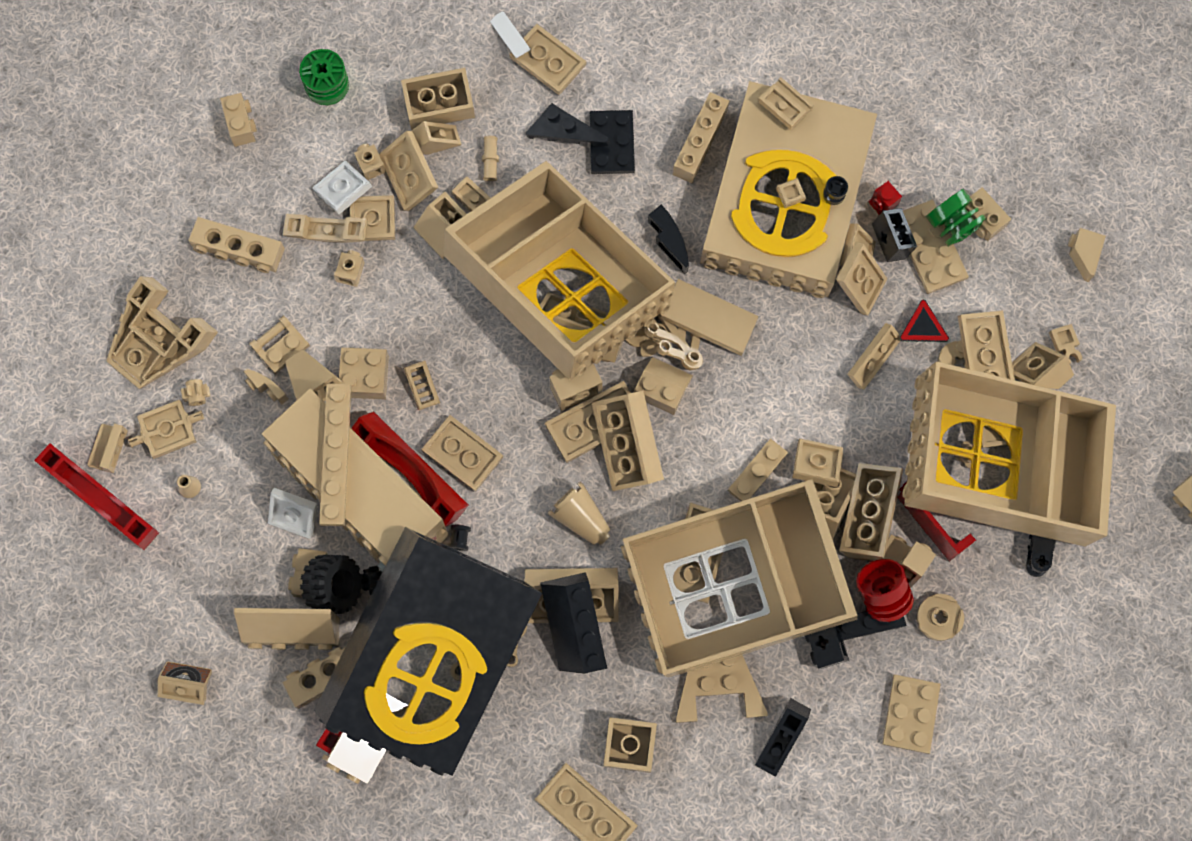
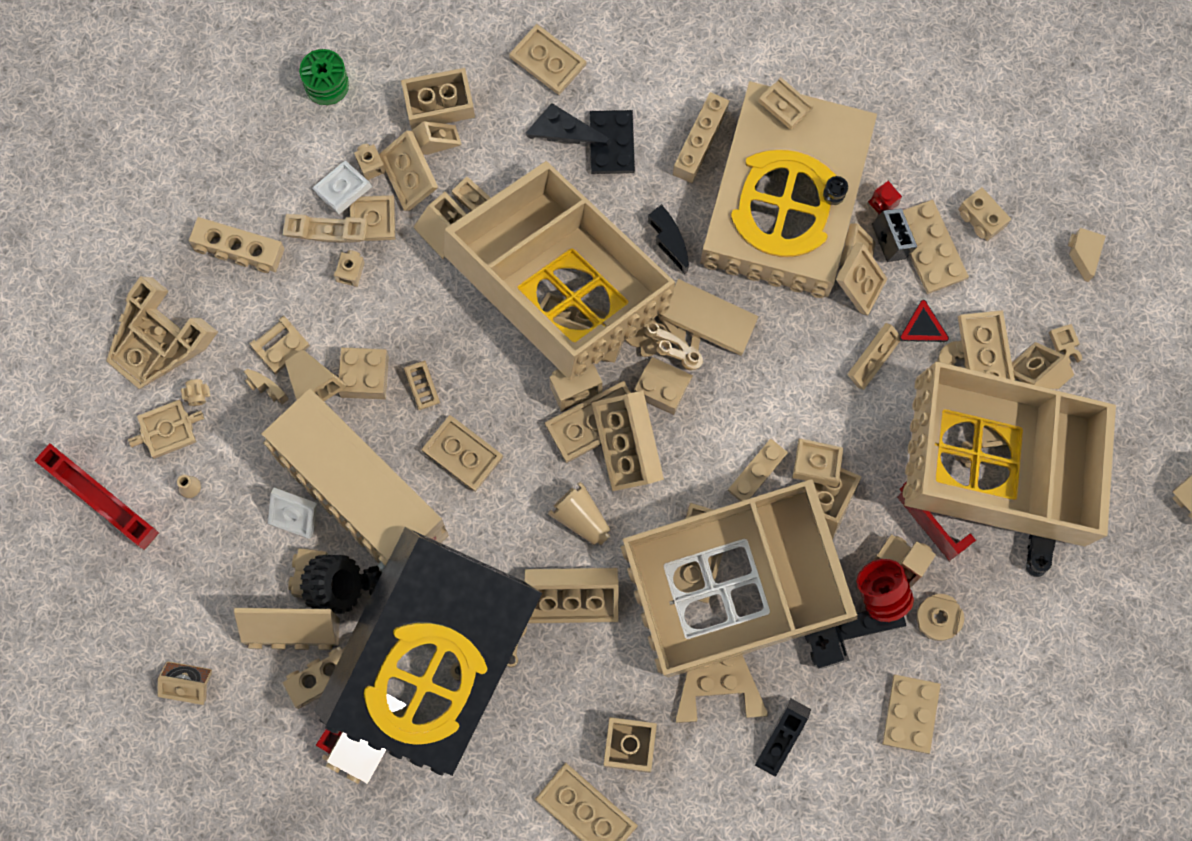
(107, 447): tan panel -> none
(237, 117): tan brick -> none
(335, 455): tan plate -> none
(412, 466): red arch -> none
(459, 537): black bush -> none
(490, 158): tan pin -> none
(509, 34): white sticker -> none
(573, 624): black slope -> none
(791, 193): tan tile -> none
(871, 512): tan slope -> none
(956, 217): green wheel -> none

